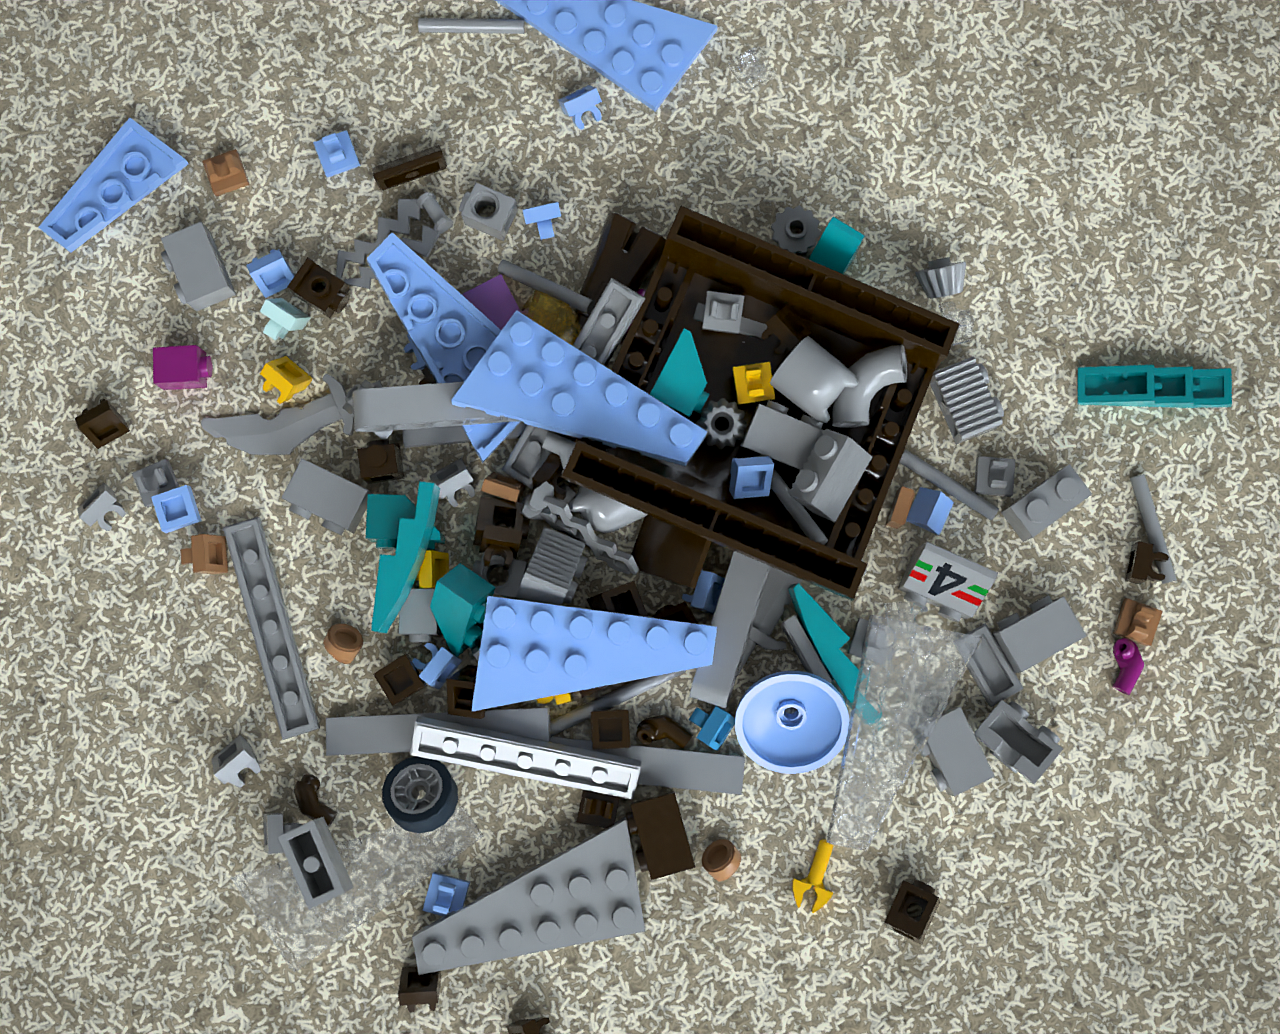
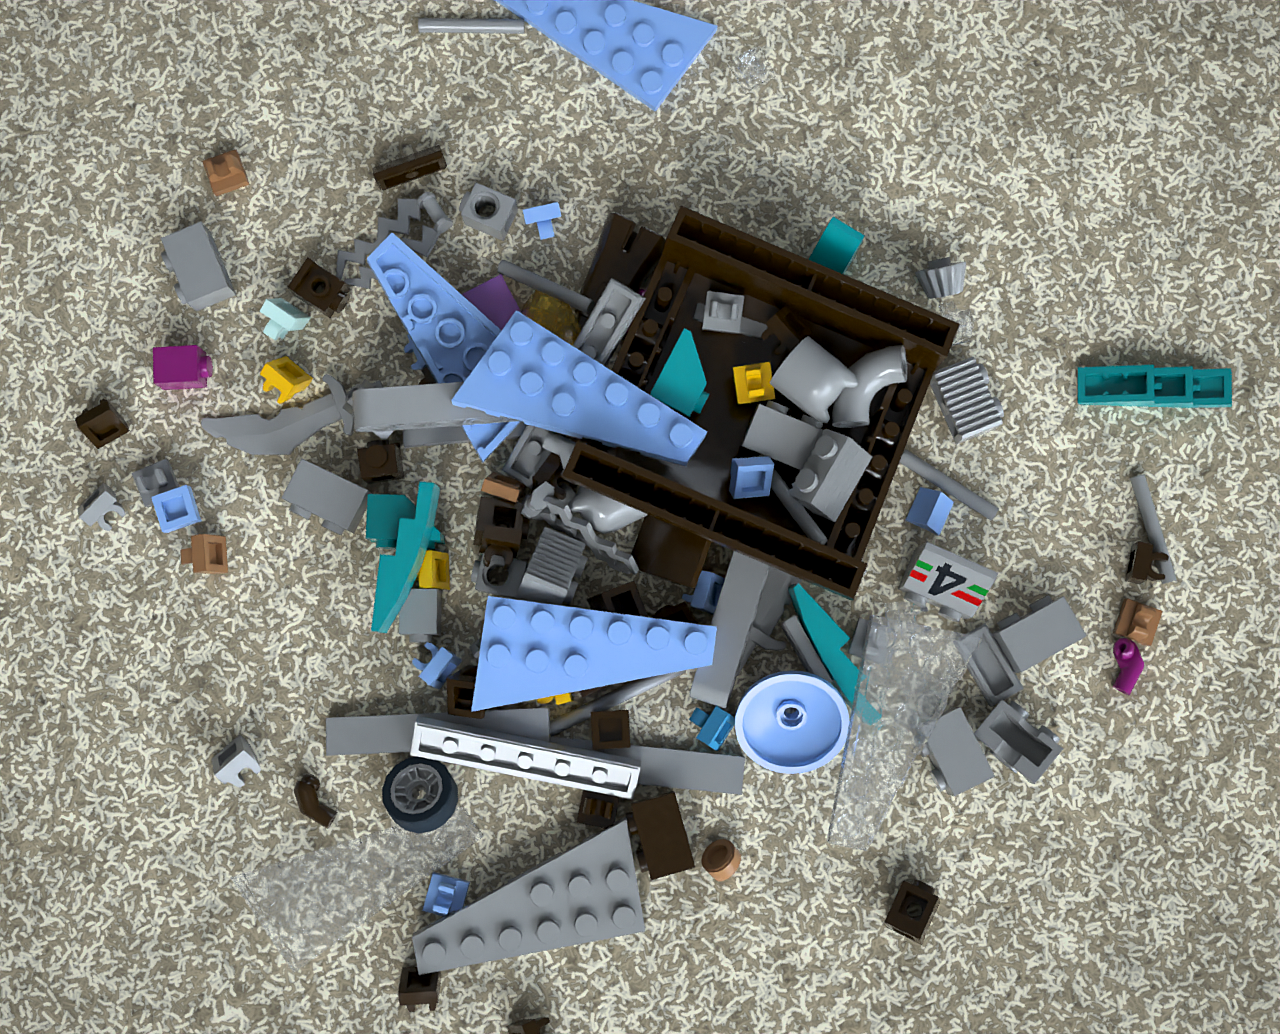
(114, 182): light blue wing -> none
(271, 273): light blue tile -> none
(271, 628): light grey tile -> none
(274, 827): light grey tile -> none
(315, 862): light grey brick -> none
(336, 153): light blue tile -> none
(343, 642): medium nougat tile -> none
(399, 679): dark brown tile -> none
(453, 478): light grey tile -> none
(461, 607): teal slope -> none
(580, 102): light blue tile -> none
(662, 727): dark brown arm -> none
(734, 416): light grey piece -> none
(795, 218): light grey piece -> none
(815, 878): yellow bar -> none
(900, 507): medium nougat tile -> none
(994, 476): light grey tile -> none
(1046, 503): light grey brick -> none

